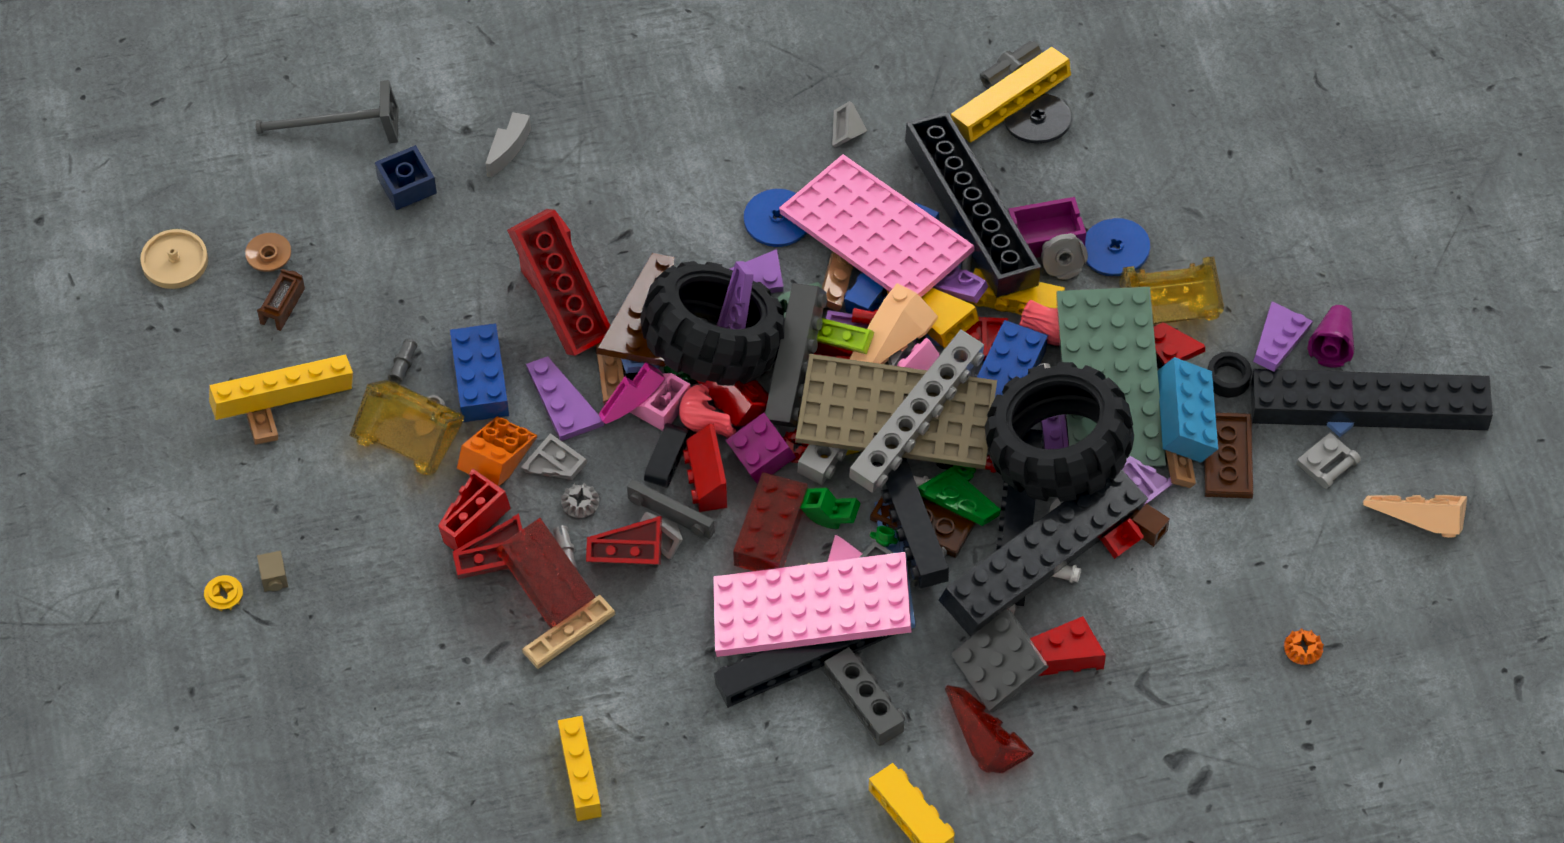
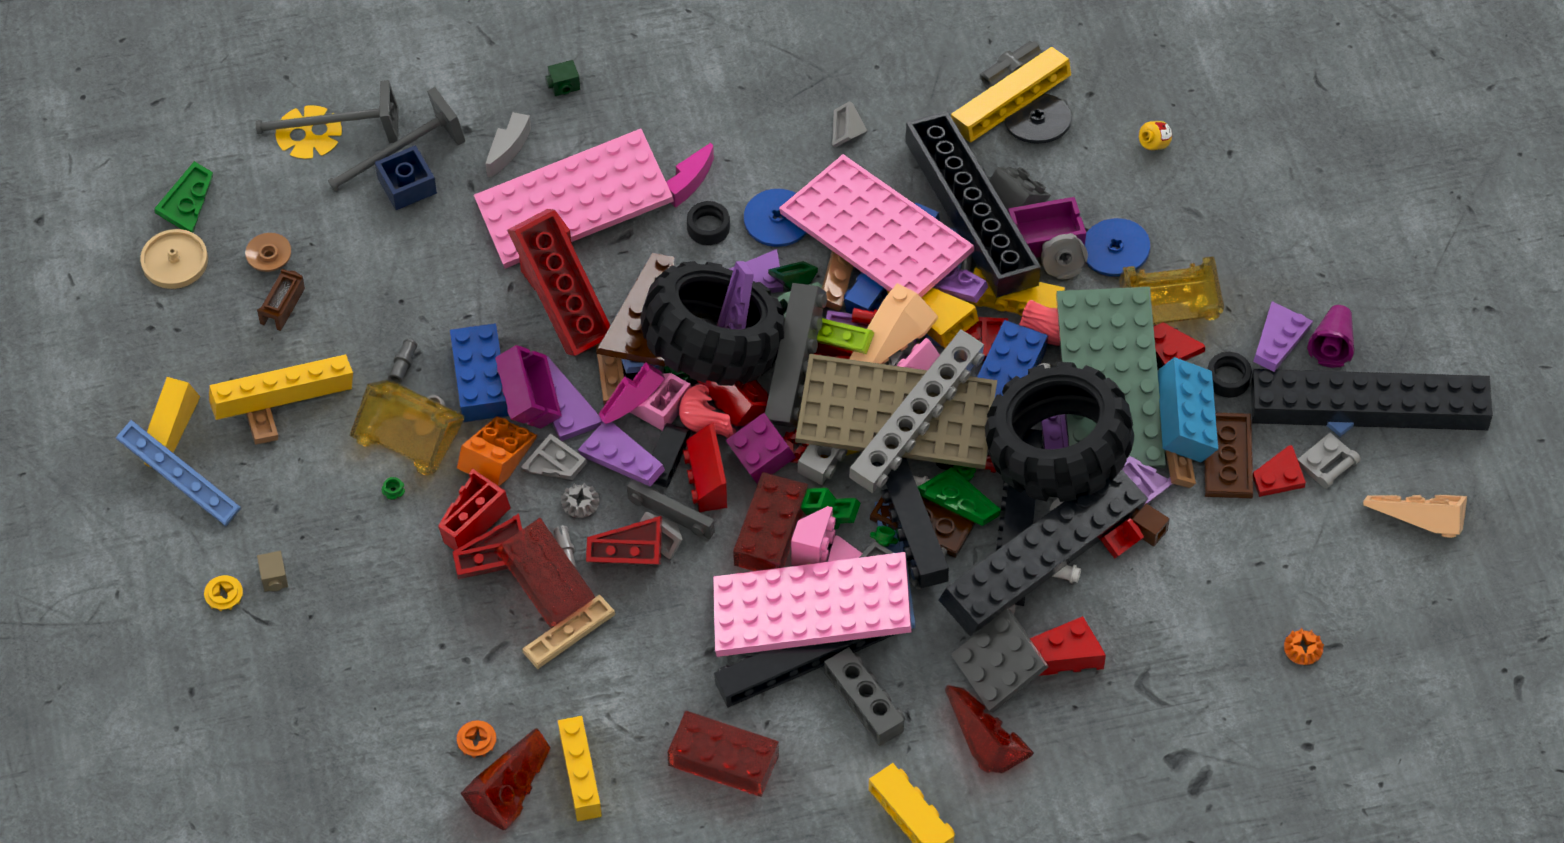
(172, 412): none -> yellow slope
(178, 473): none -> medium blue tile
(185, 199): none -> green wing
(304, 147): none -> yellow piece
(393, 483): none -> green plate
(444, 116): none -> dark grey tile
(469, 732): none -> orange gear
(503, 785): none -> clear red wedge
(528, 387): none -> magenta piece
(563, 78): none -> dark green brick
(584, 189): none -> bright pink plate
(620, 453): none -> medium lavender wing
(690, 174): none -> dark pink slope
(708, 208): none -> black tyre
(723, 753): none -> clear red brick
(794, 273): none -> dark green slope
(812, 538): none -> bright pink slope
(1017, 188): none -> dark grey slope
(1155, 135): none -> yellow head
(1279, 474): none -> red wing

